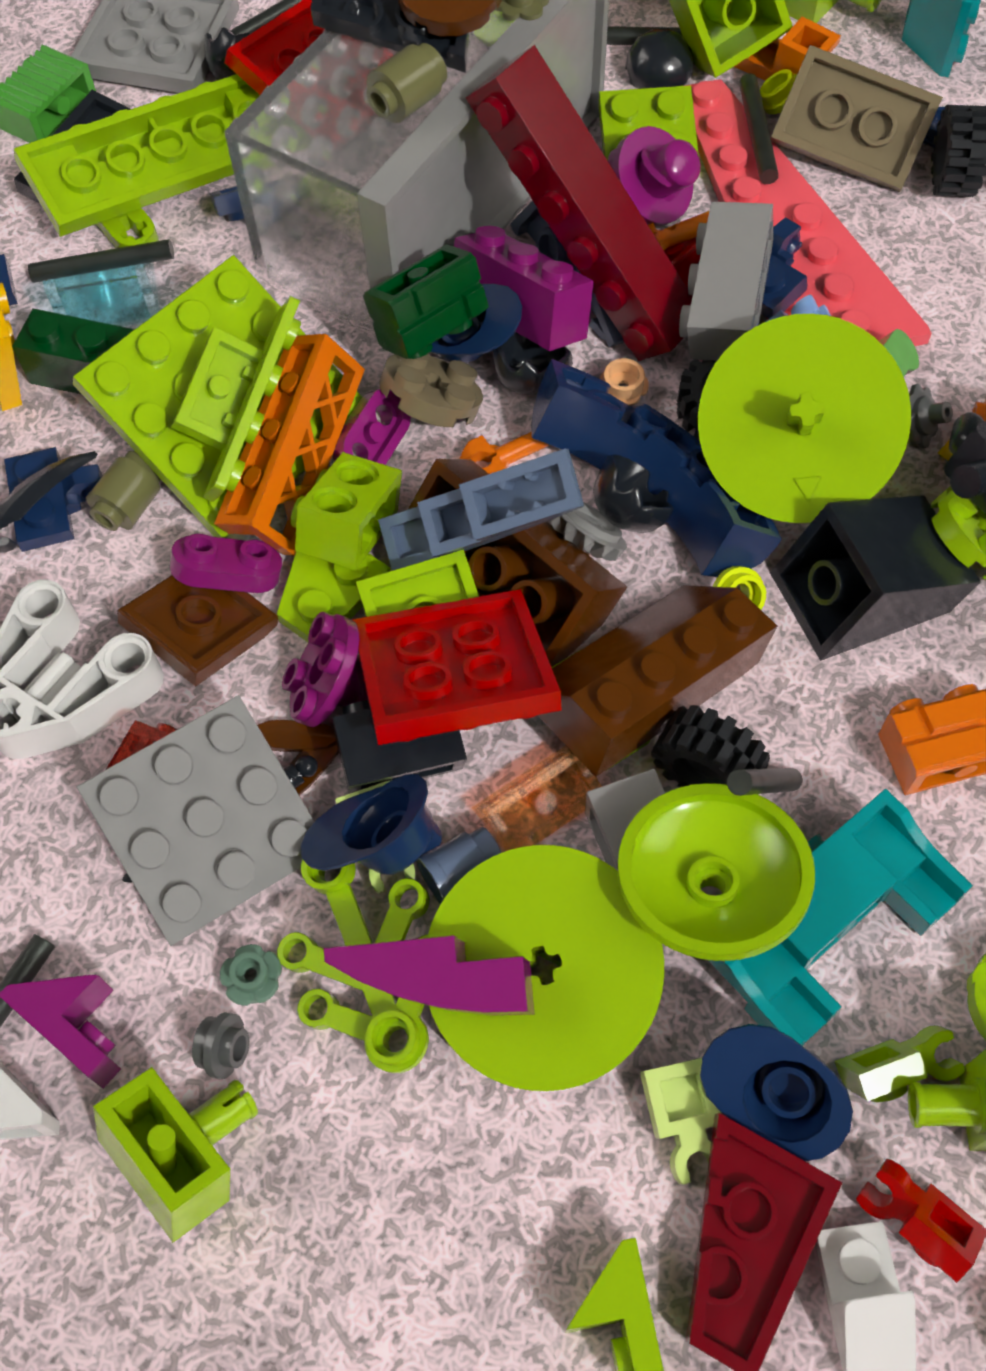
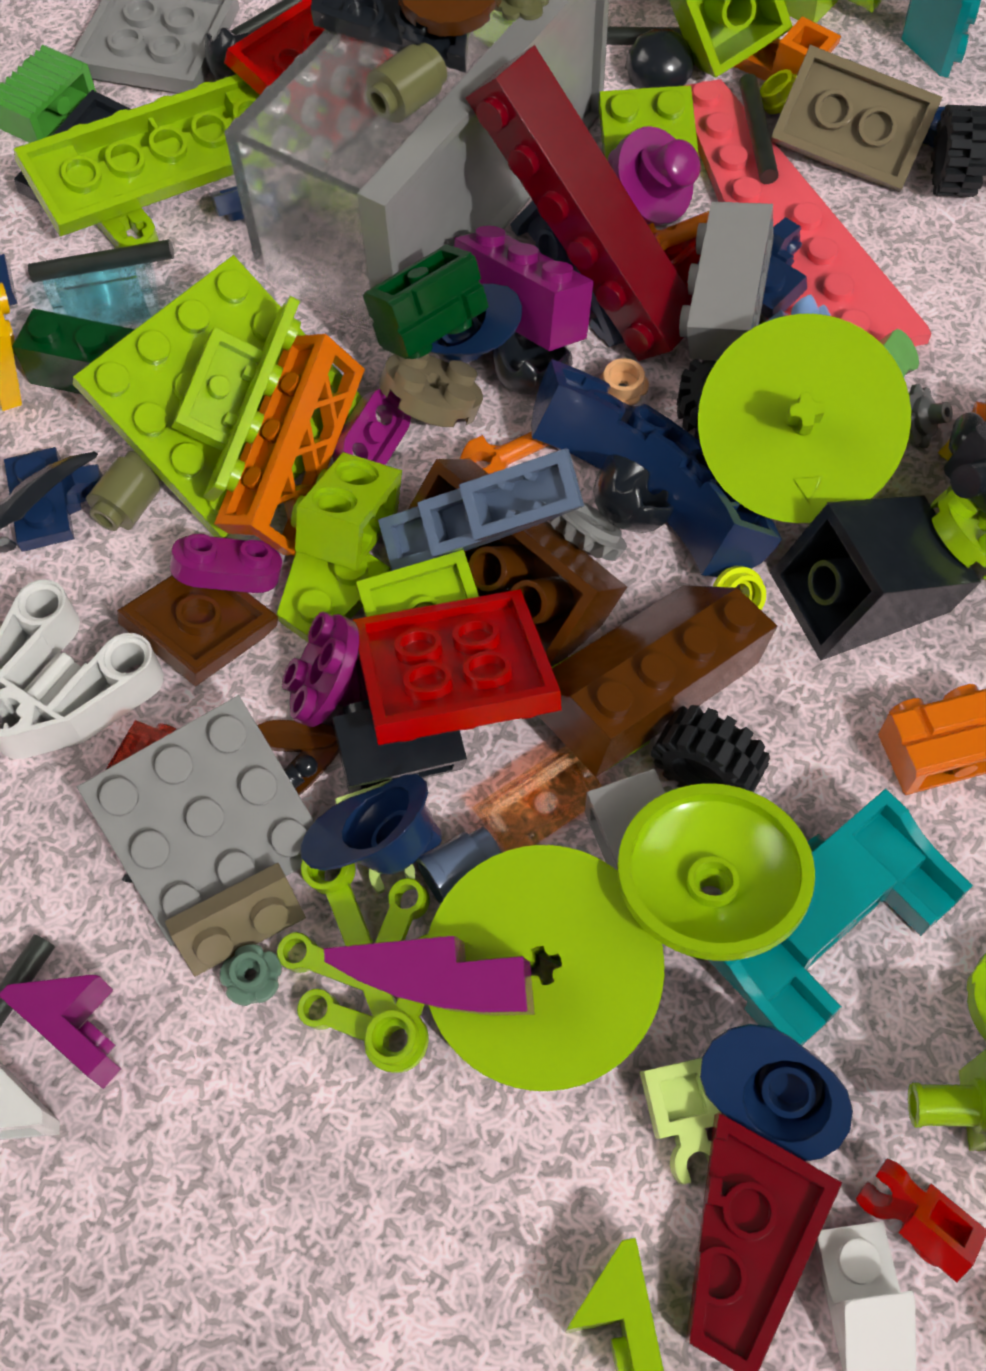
(170, 1151): lime brick -> none
(220, 1045): dark grey plate -> none
(235, 918): none -> dark tan plate
(764, 781): pearl dark grey bar -> none
(889, 1067): lime plate -> none

